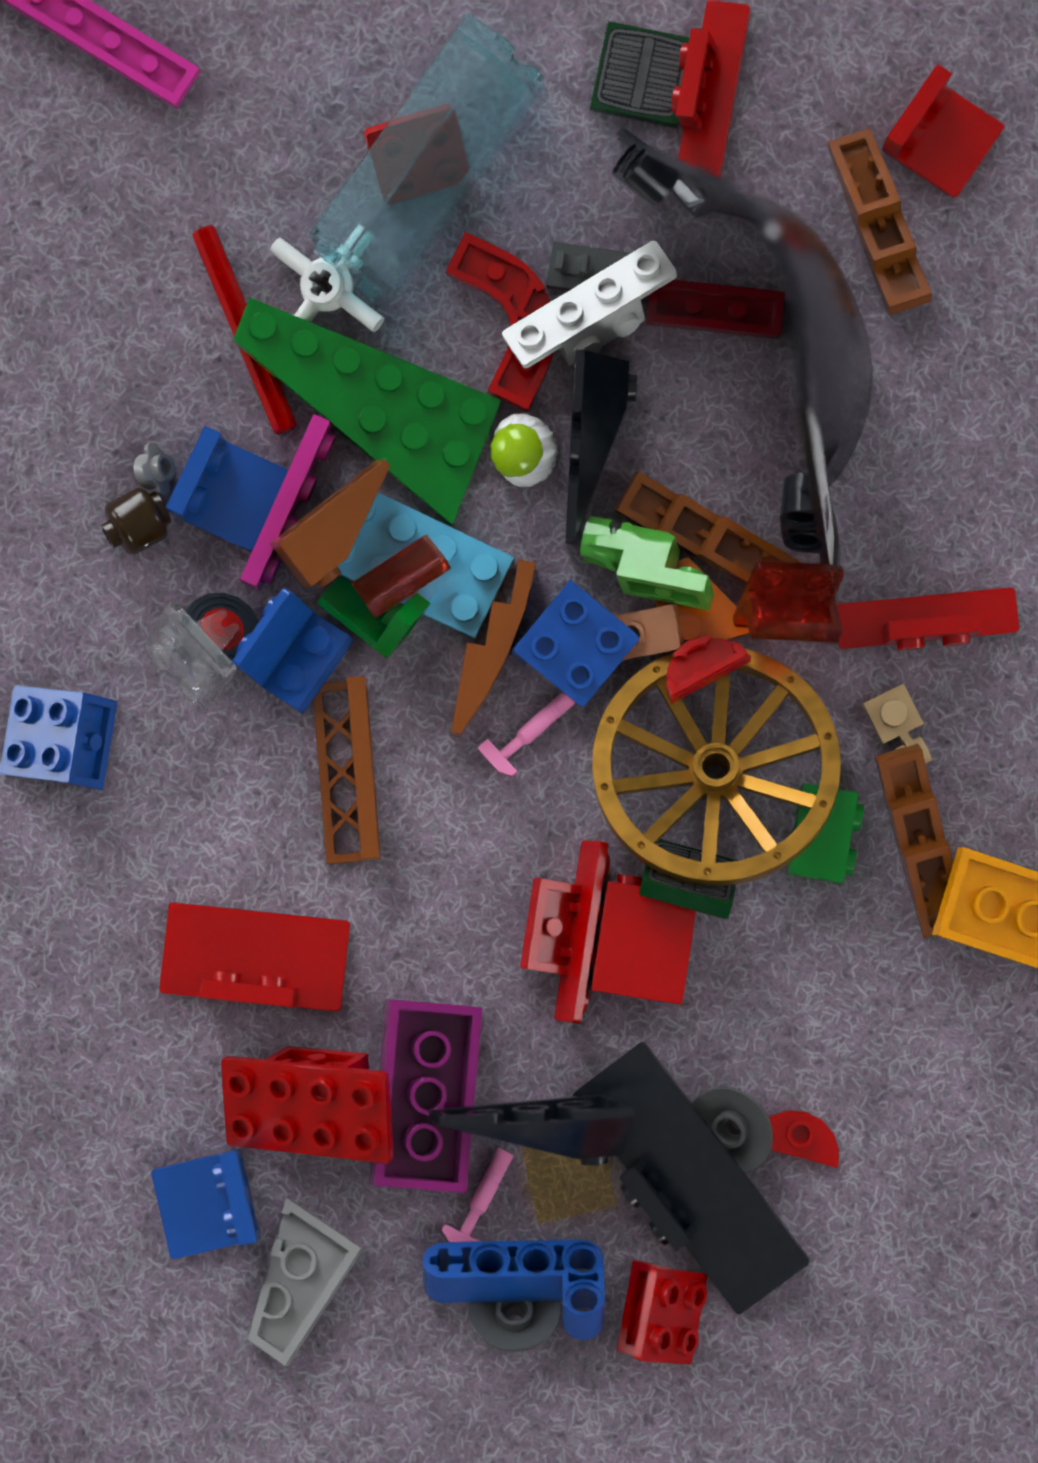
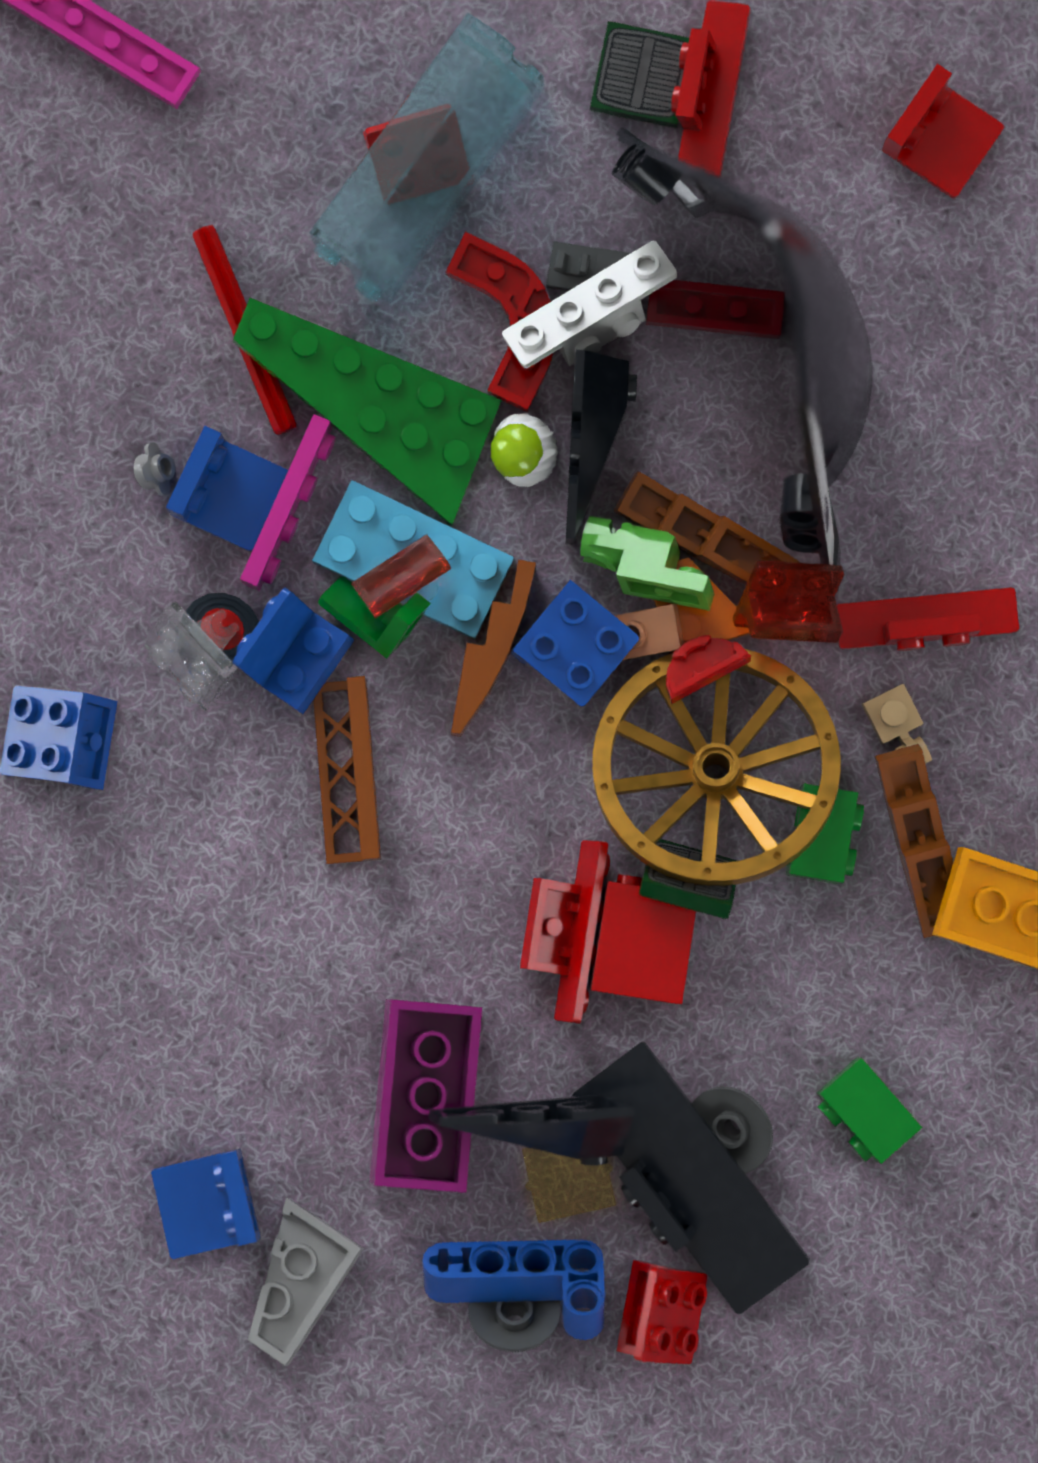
(136, 521): dark brown head -> none
(254, 956): red bracket -> none
(308, 1104): red bracket -> none
(313, 290): white bar -> none
(329, 531): dark orange slope -> none
(481, 1198): bright pink piece -> none
(525, 734): bright pink piece -> none
(804, 1137): red plate -> none
(868, 1111): none -> green piece
(879, 221): dark orange slope -> none

